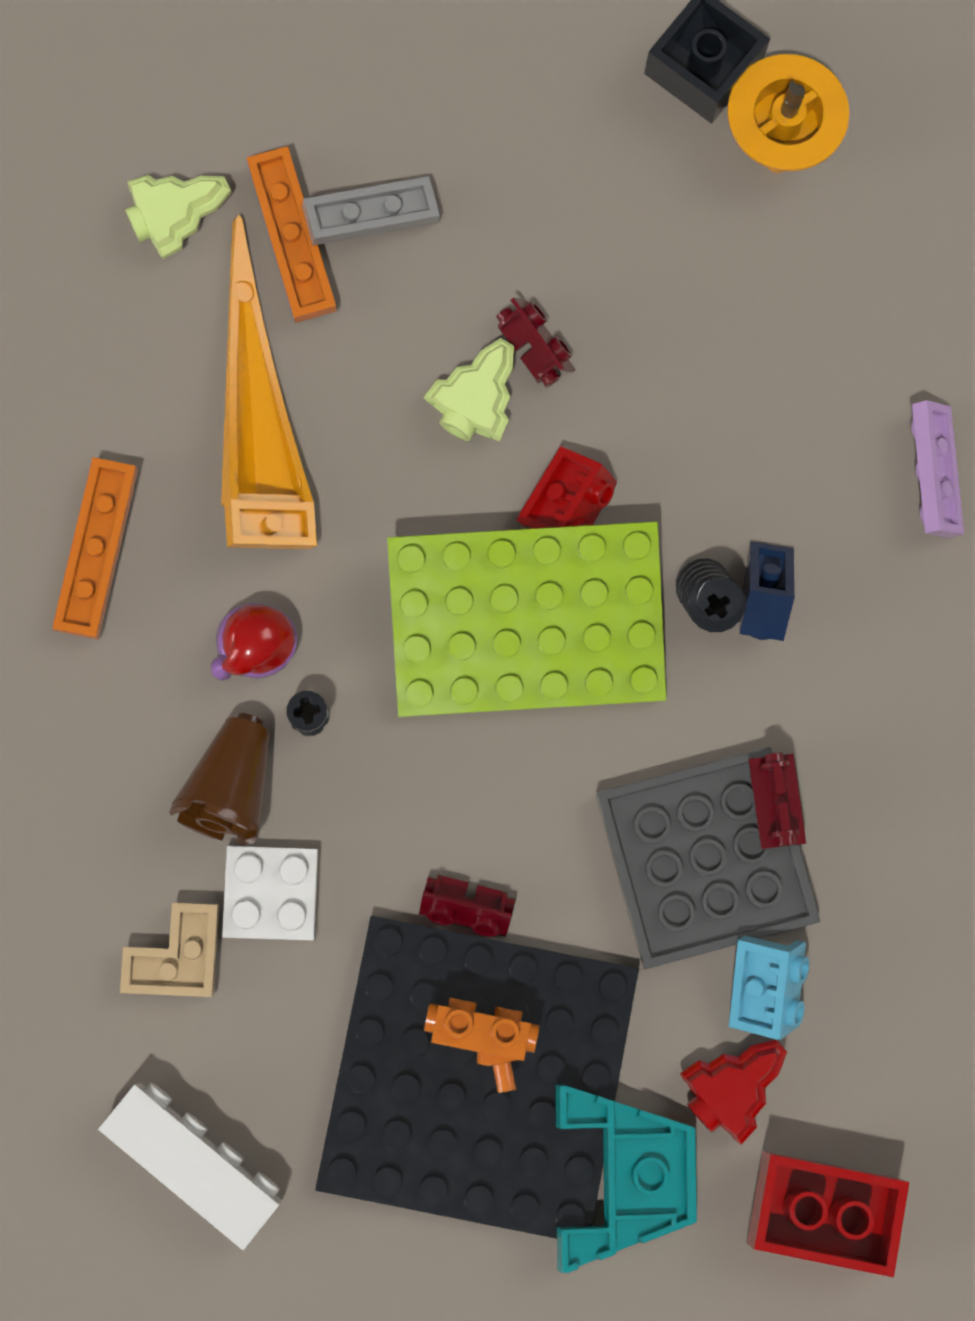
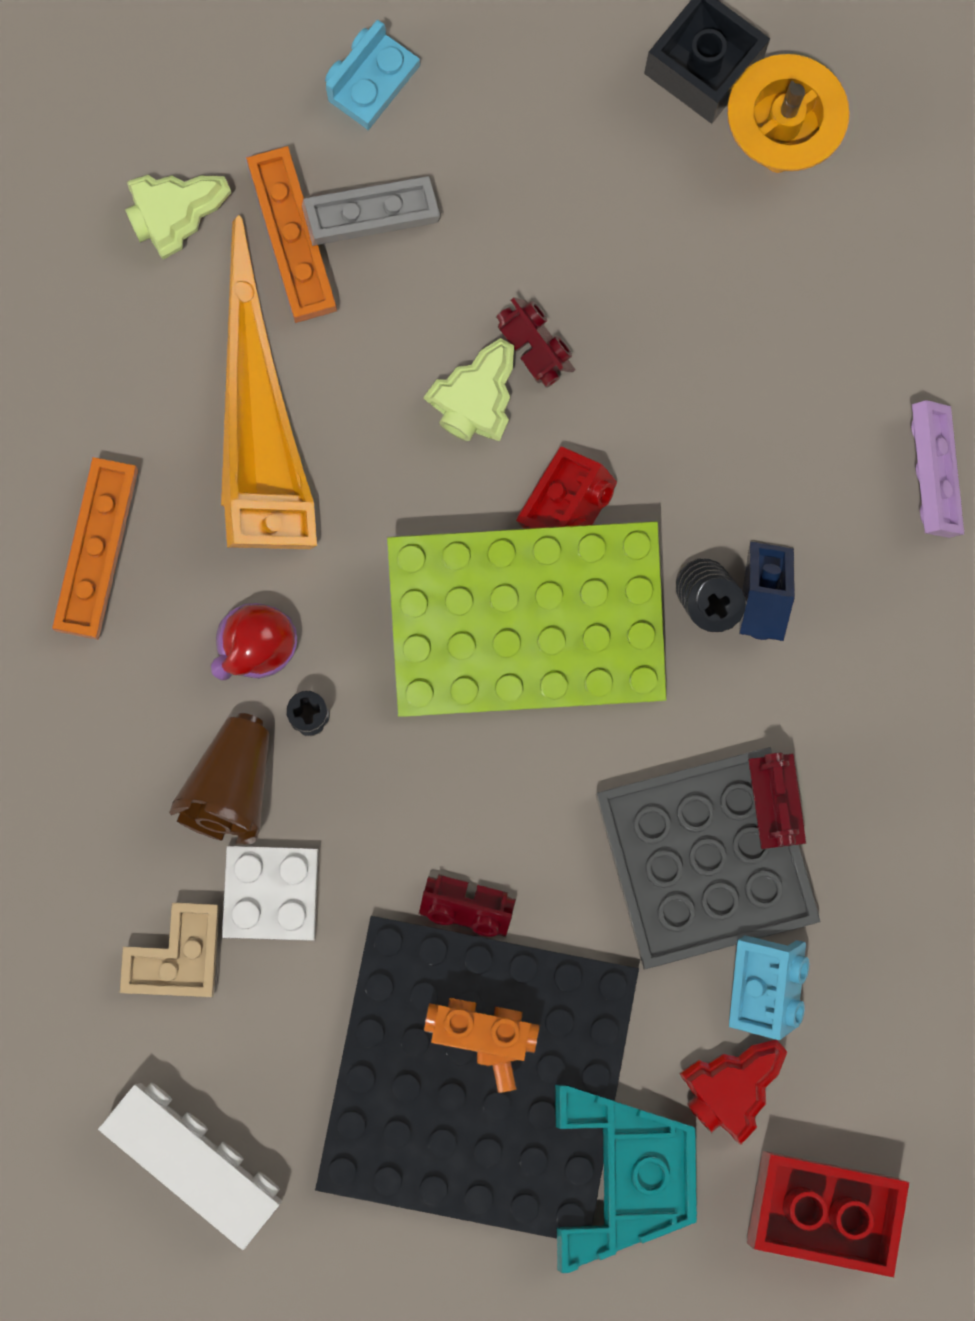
(370, 75): none -> medium azure bracket

